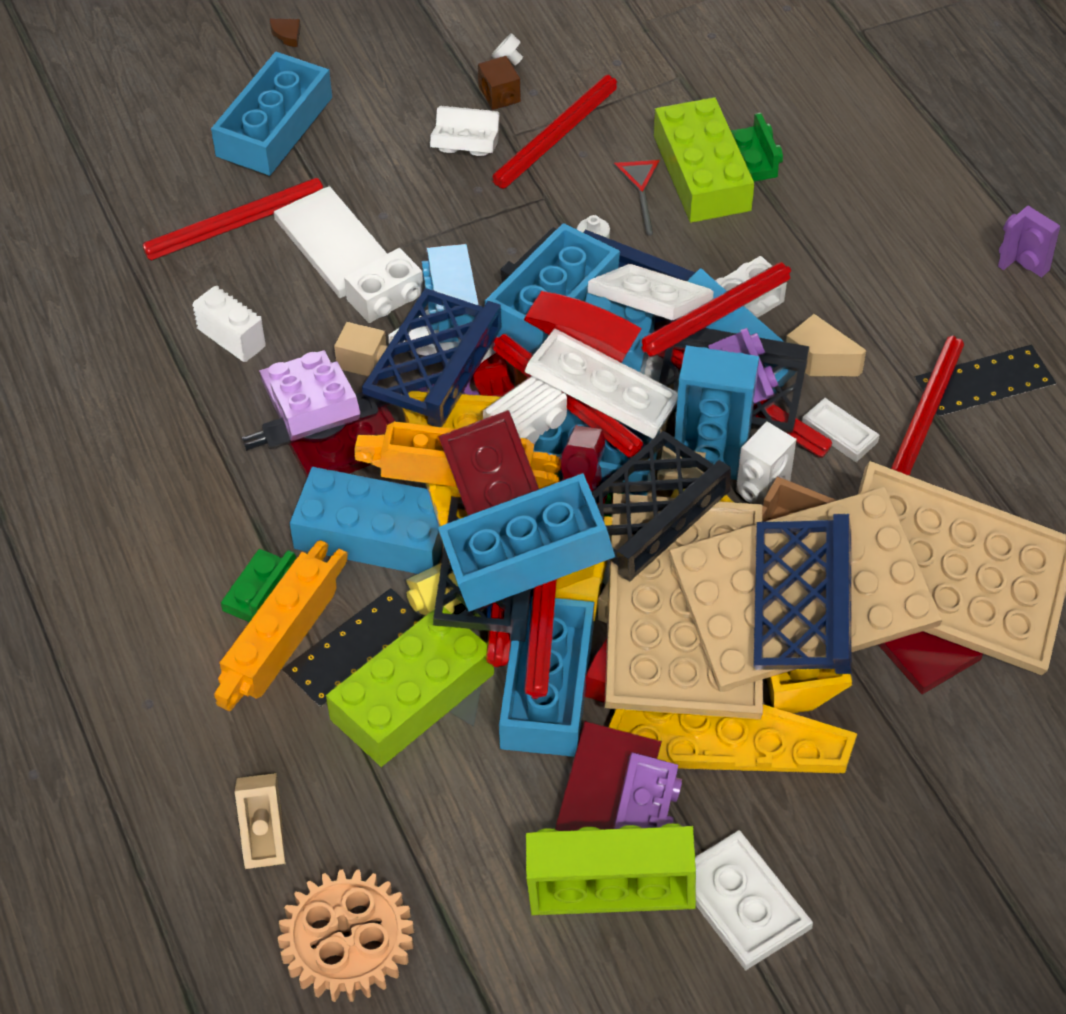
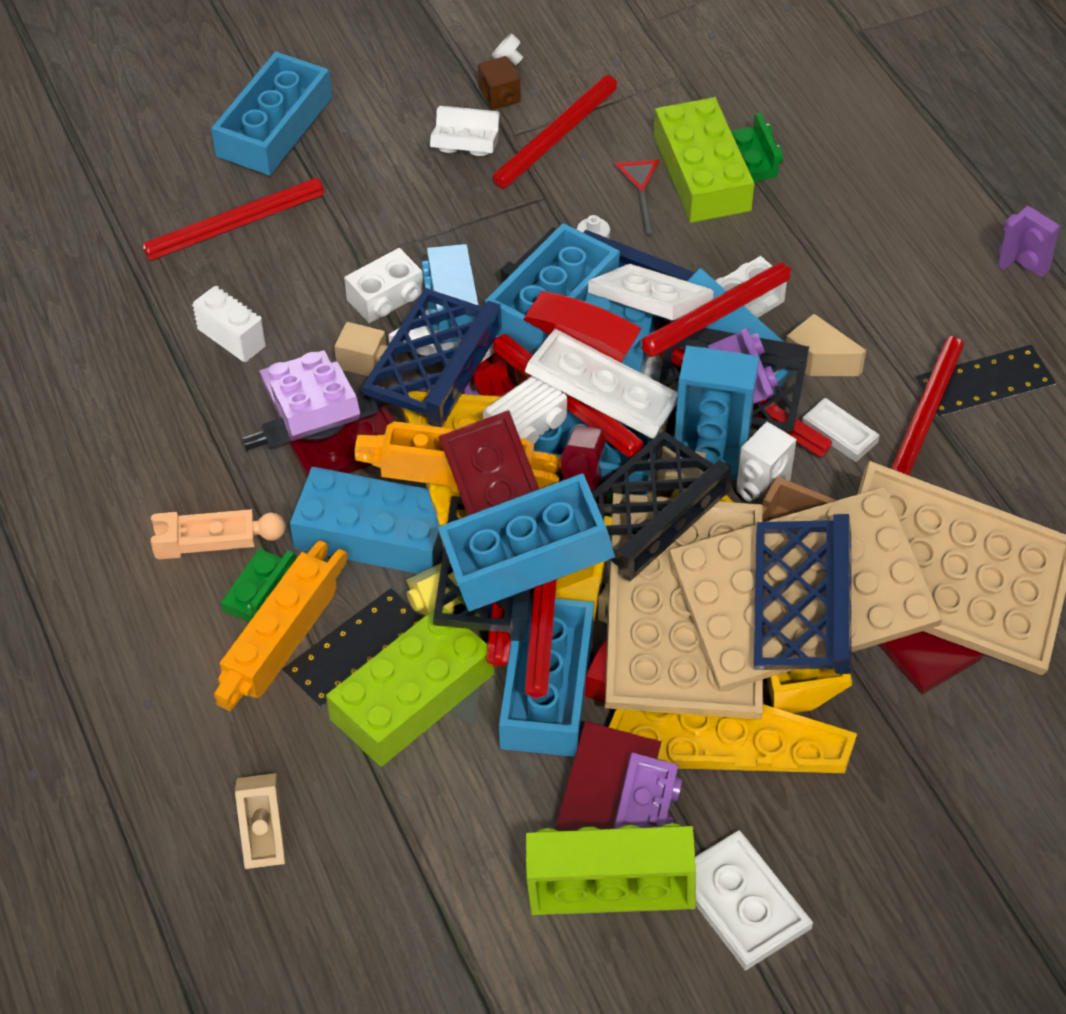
(211, 531): none -> light nougat plate
(286, 30): reddish brown tile -> none
(329, 236): white tile -> none
(358, 965): light nougat gear -> none

